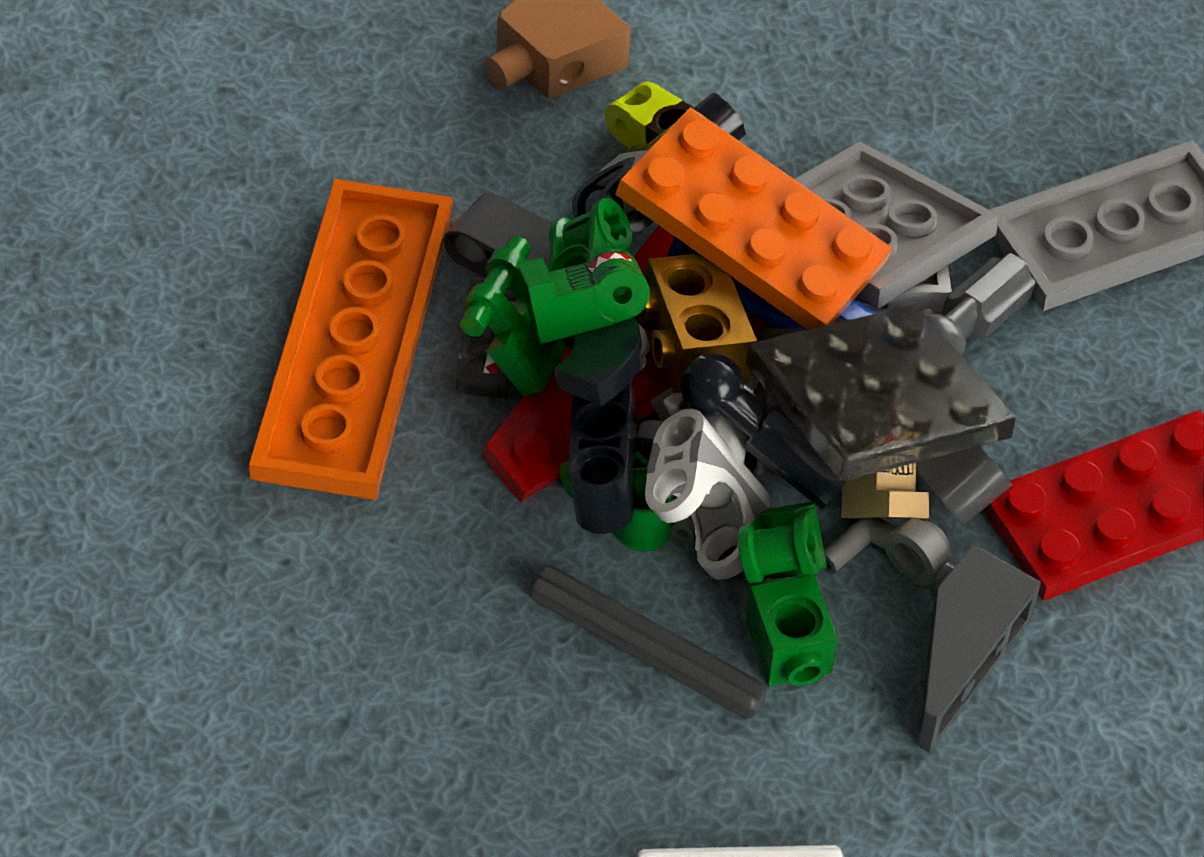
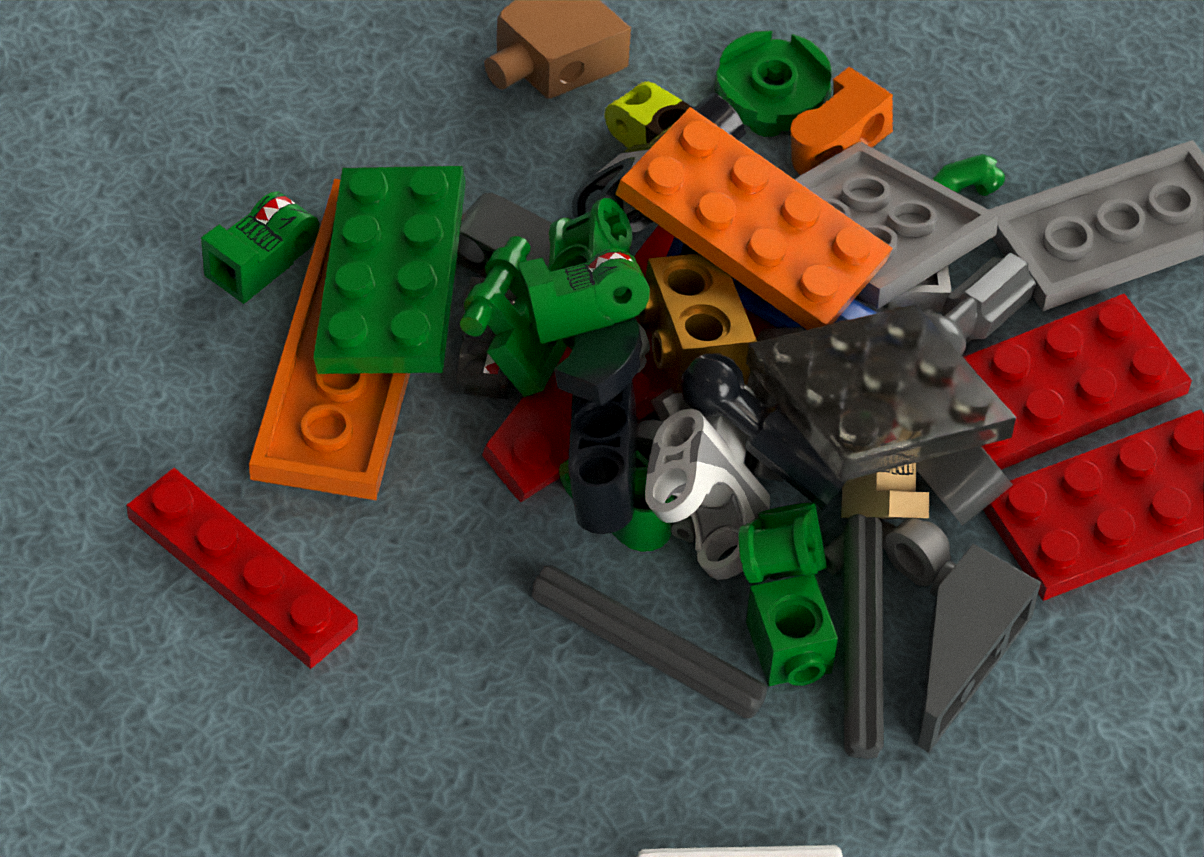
(242, 567): none -> red plate
(258, 245): none -> green leg
(390, 270): none -> green plate
(772, 107): none -> green plate
(842, 121): none -> orange leg
(863, 637): none -> dark grey axle
(975, 170): none -> green arm
(1077, 377): none -> red plate

